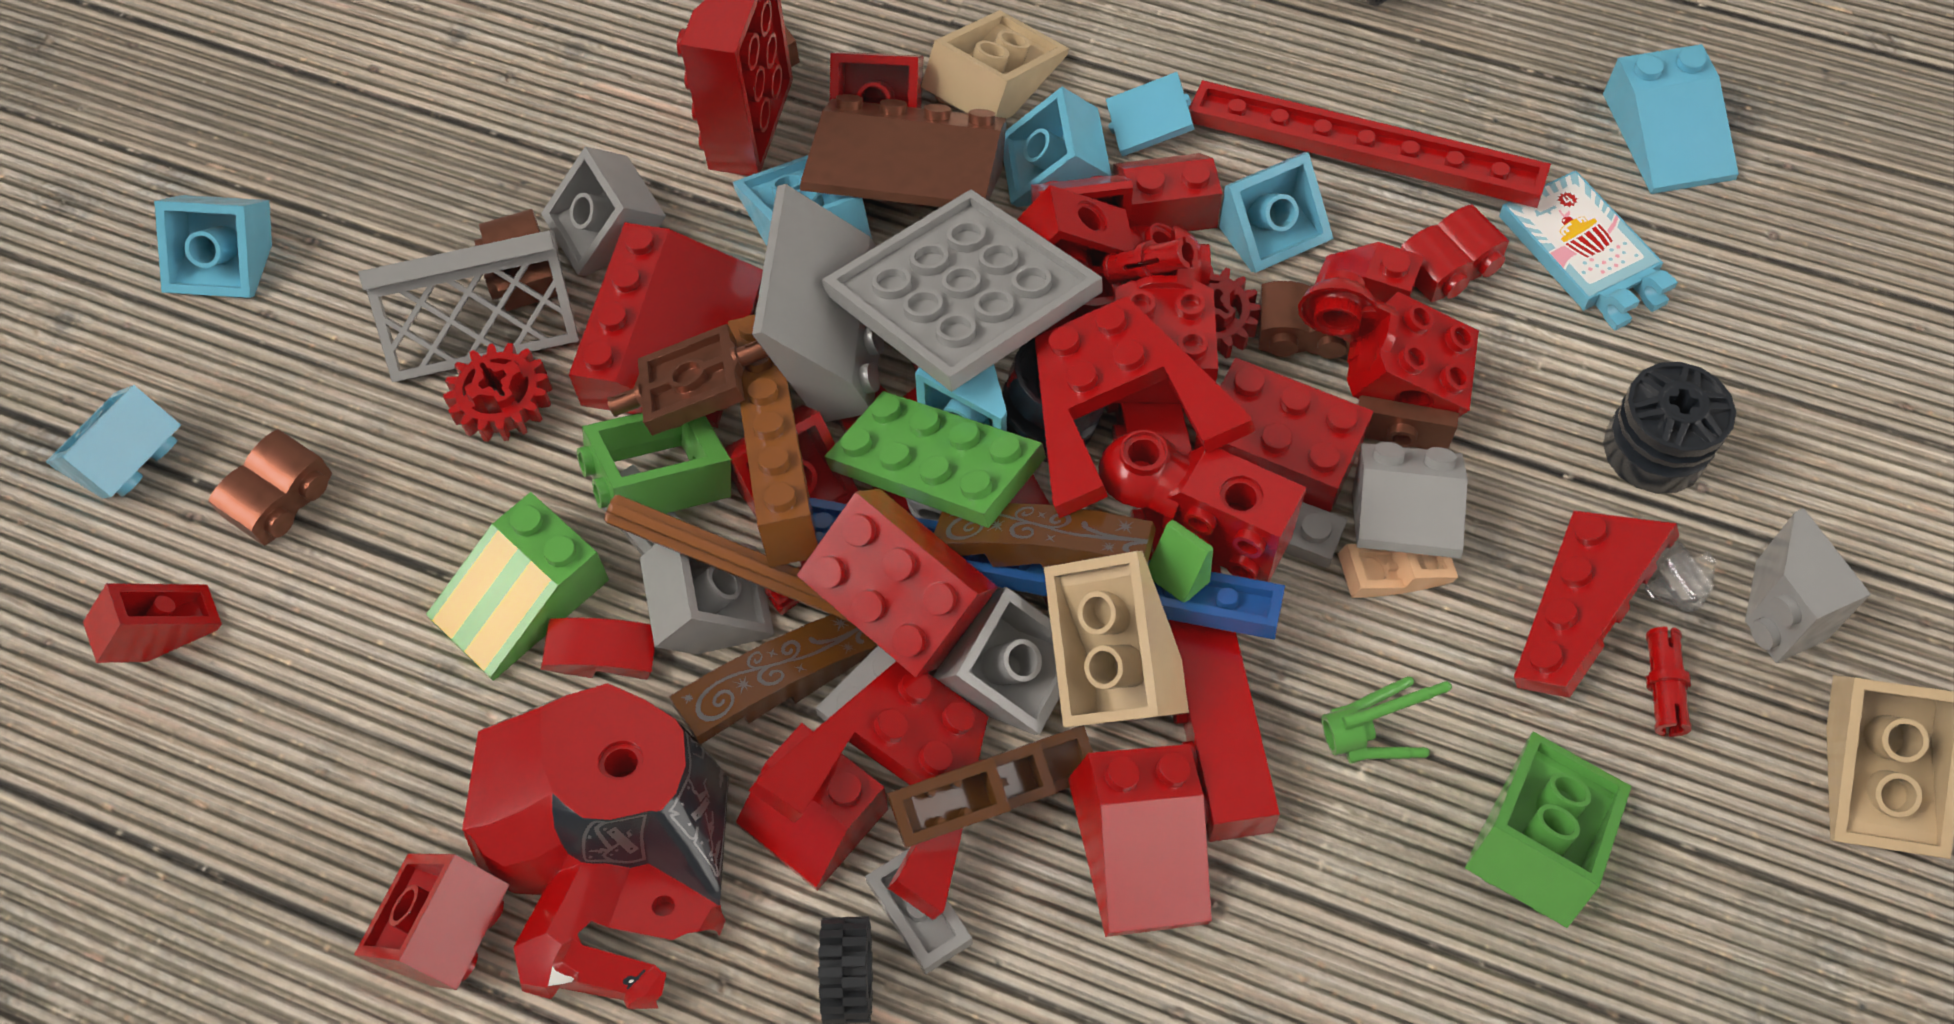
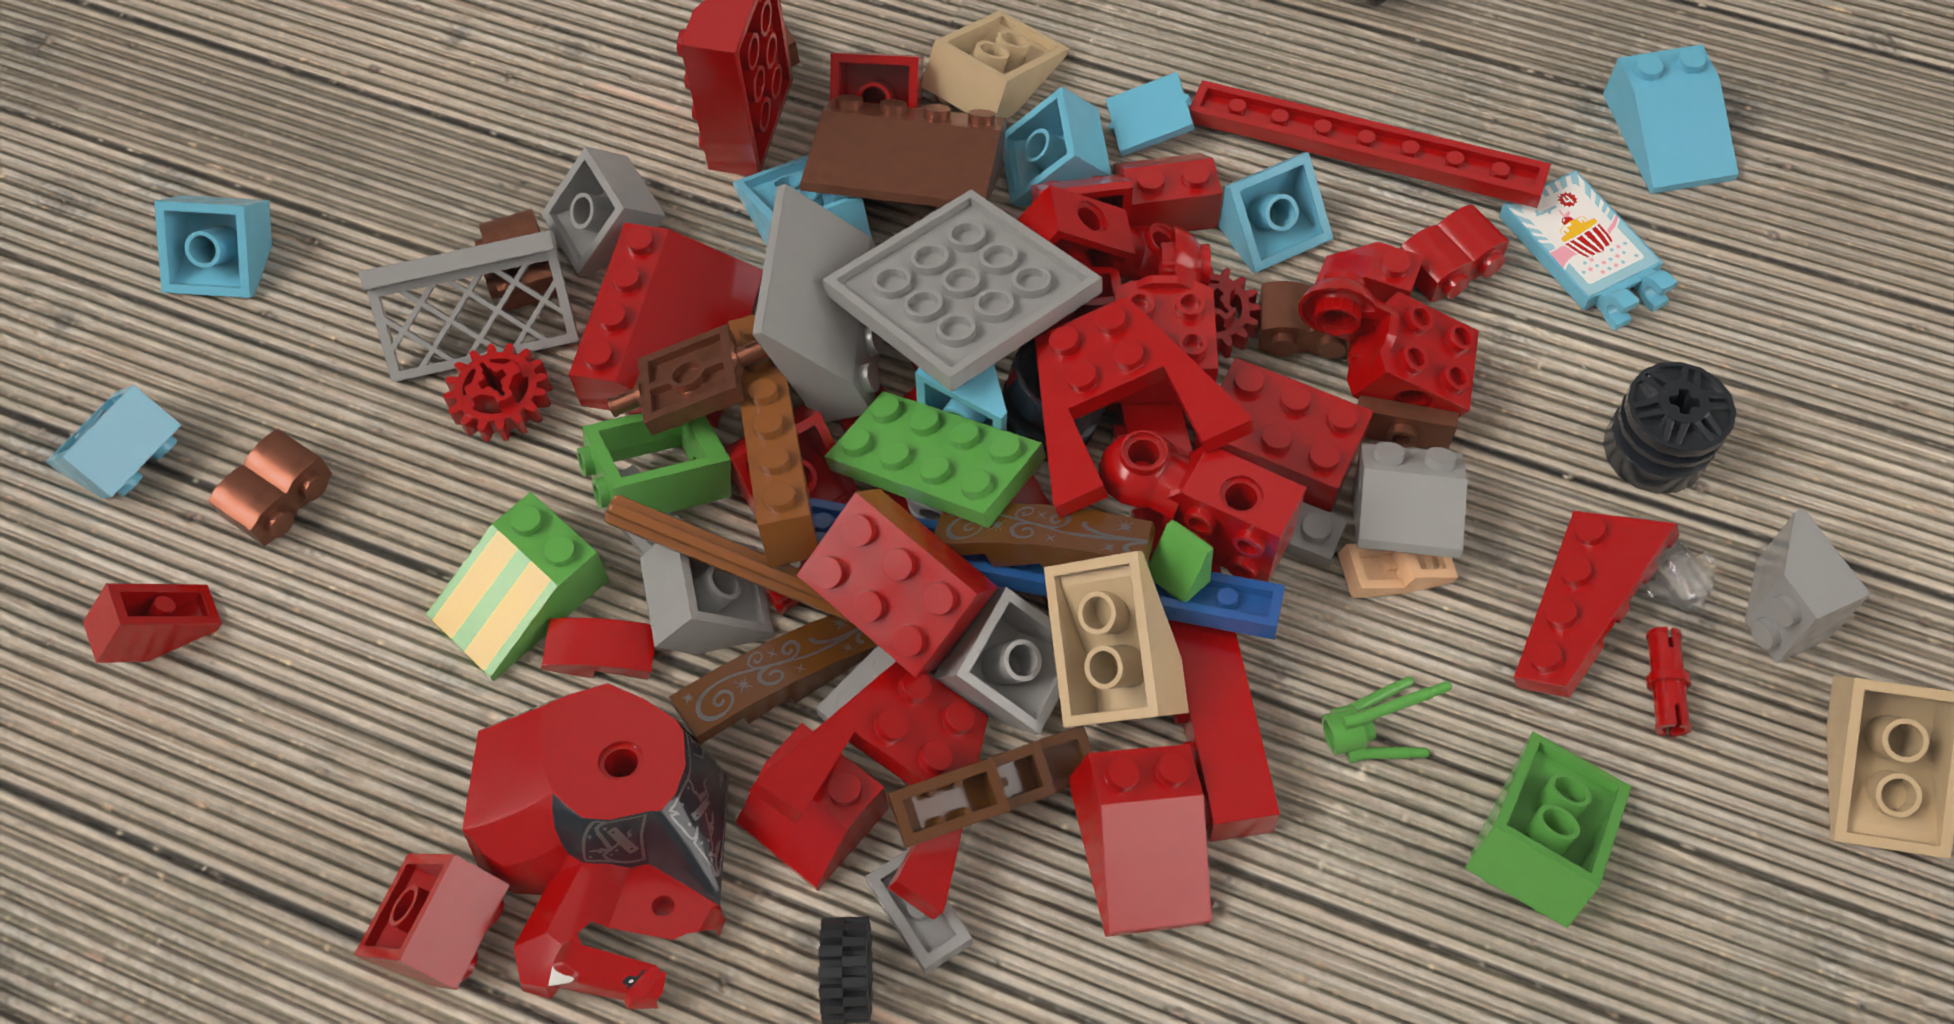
(1171, 256): red pin -> none

